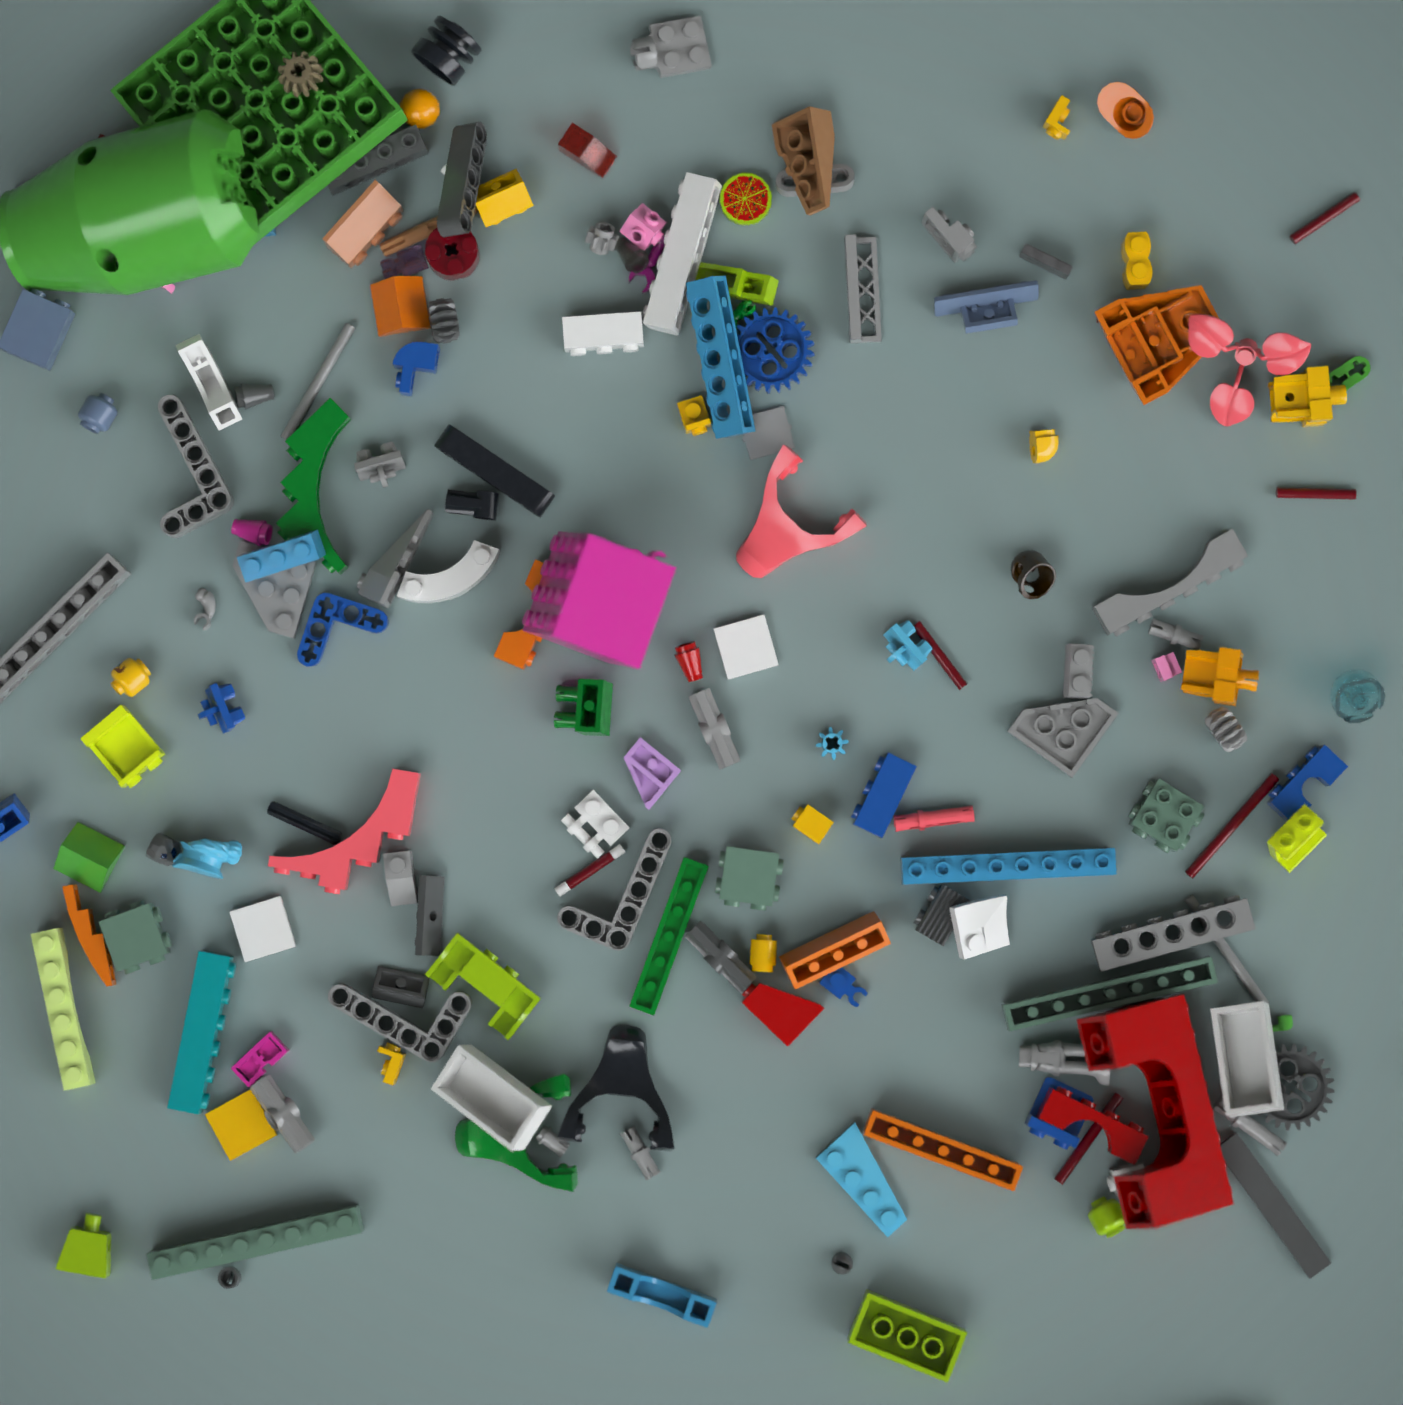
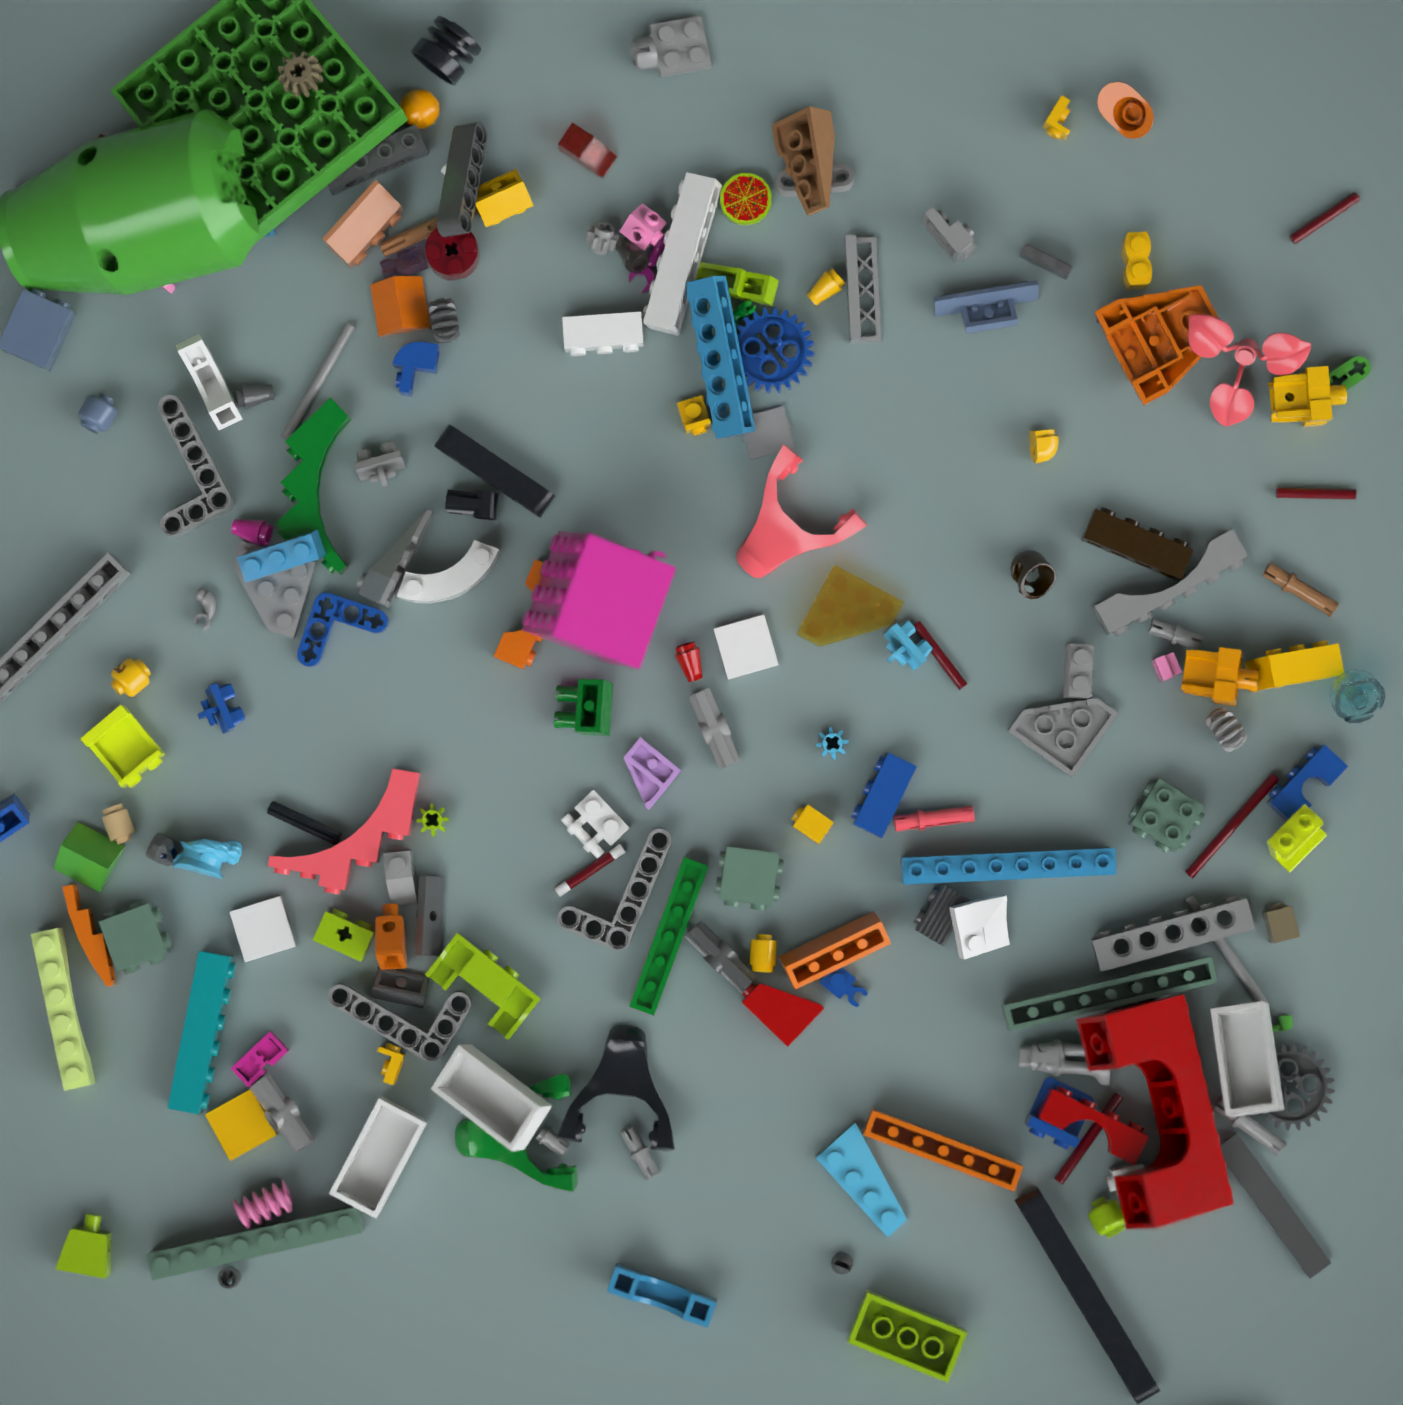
(118, 824): none -> tan brick
(264, 1205): none -> bright pink piece
(329, 935): none -> lime brick
(378, 1157): none -> white piece
(390, 939): none -> orange torso
(425, 820): none -> lime gear
(827, 286): none -> yellow cone
(847, 609): none -> clear yellow plate
(1087, 1295): none -> black beam
(1137, 544): none -> dark brown brick
(1280, 923): none -> dark tan brick
(1292, 584): none -> medium nougat pin
(1297, 665): none -> yellow wedge

